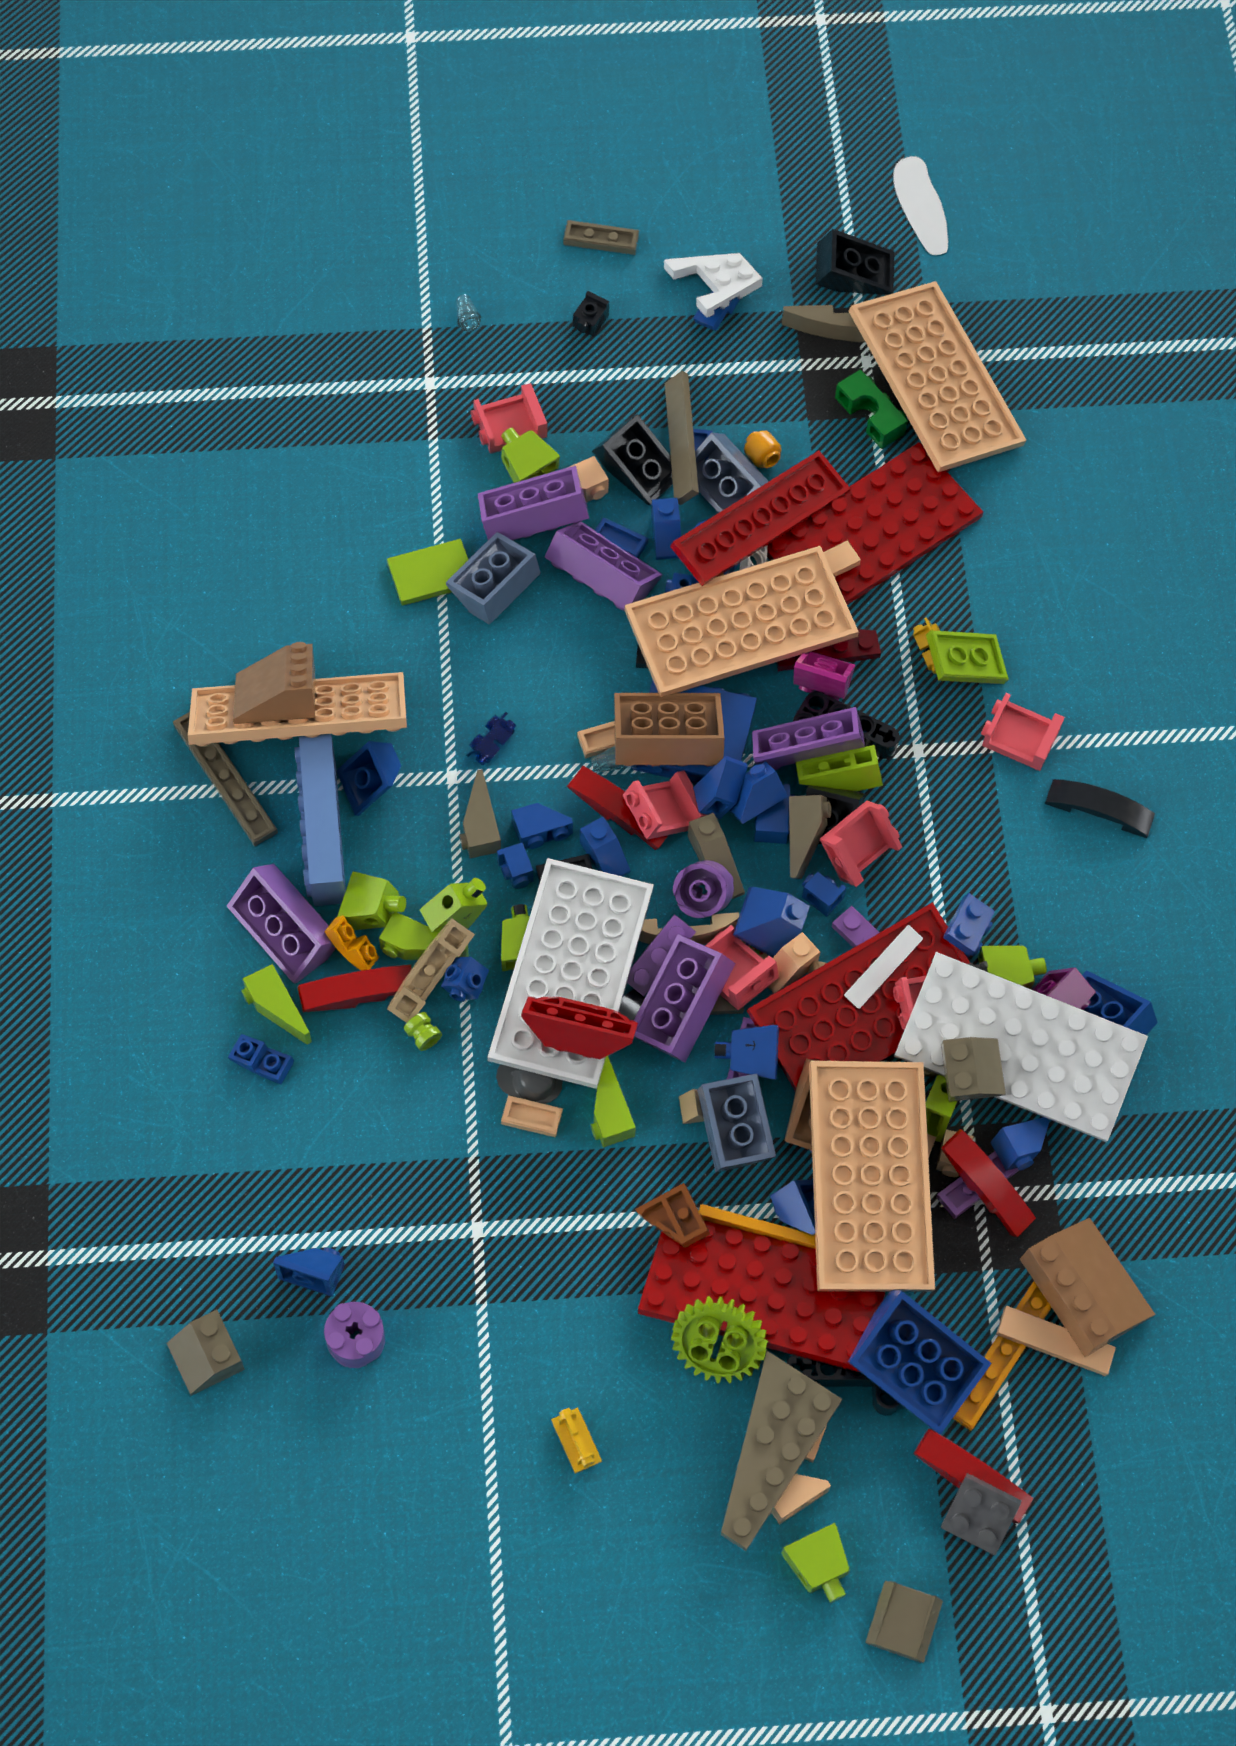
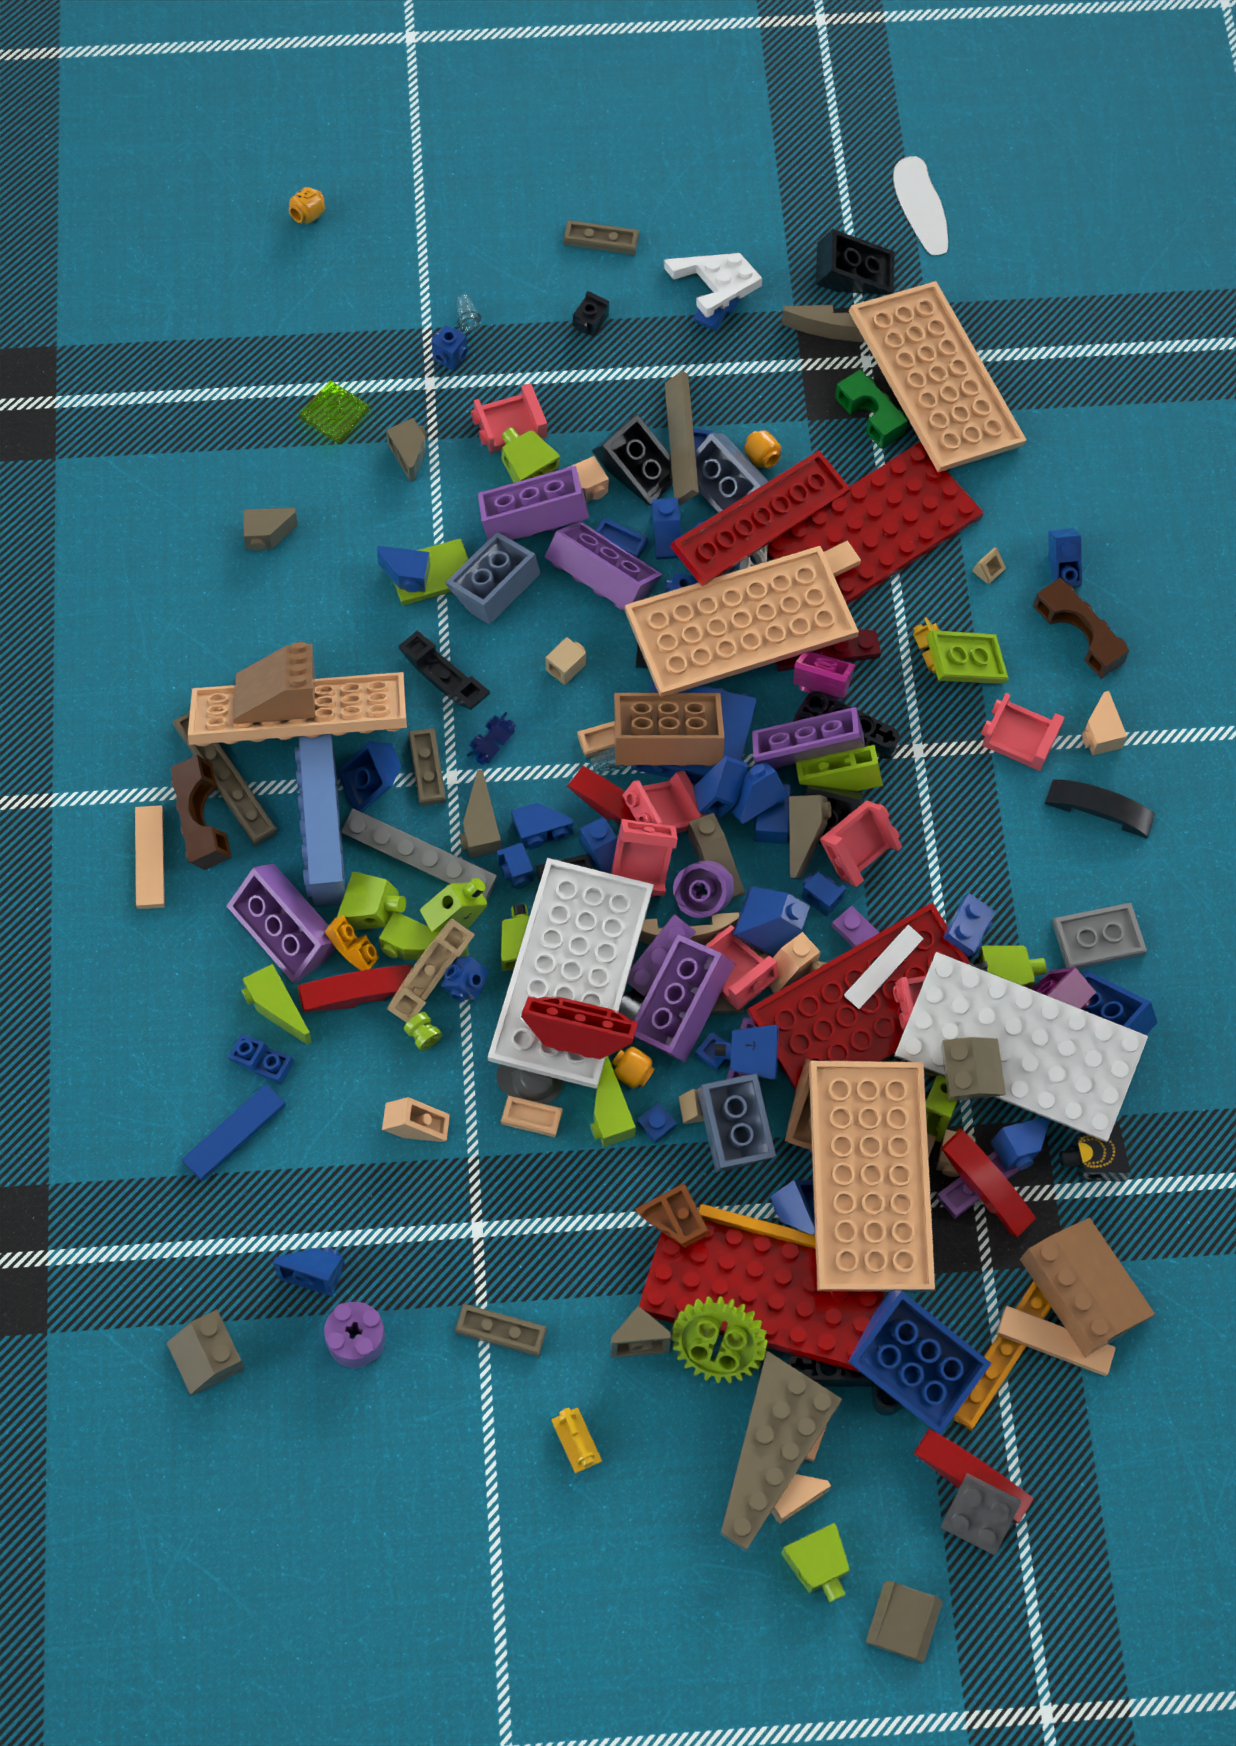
(149, 857): none -> light nougat tile
(193, 784): none -> reddish brown arch
(233, 1132): none -> blue tile
(267, 526): none -> dark tan slope
(306, 205): none -> light orange head
(334, 412): none -> clear neon green tile
(405, 567): none -> blue slope
(408, 445): none -> dark tan slope
(414, 851): none -> light grey plate
(415, 1120): none -> light nougat slope
(427, 767): none -> dark tan tile
(441, 672): none -> black slope
(449, 347): none -> blue brick
(501, 1330): none -> dark tan tile
(565, 660): none -> tan brick
(632, 1067): none -> light orange head
(640, 1336): none -> dark tan slope
(644, 853): none -> coral panel
(656, 1123): none -> blue plate
(706, 1052): none -> blue plate
(990, 566): none -> tan slope
(1062, 605): none -> reddish brown arch
(1065, 555): none -> blue slope
(1098, 1159): none -> black torso
(1099, 936): none -> light grey tile
(1104, 728): none -> light nougat slope

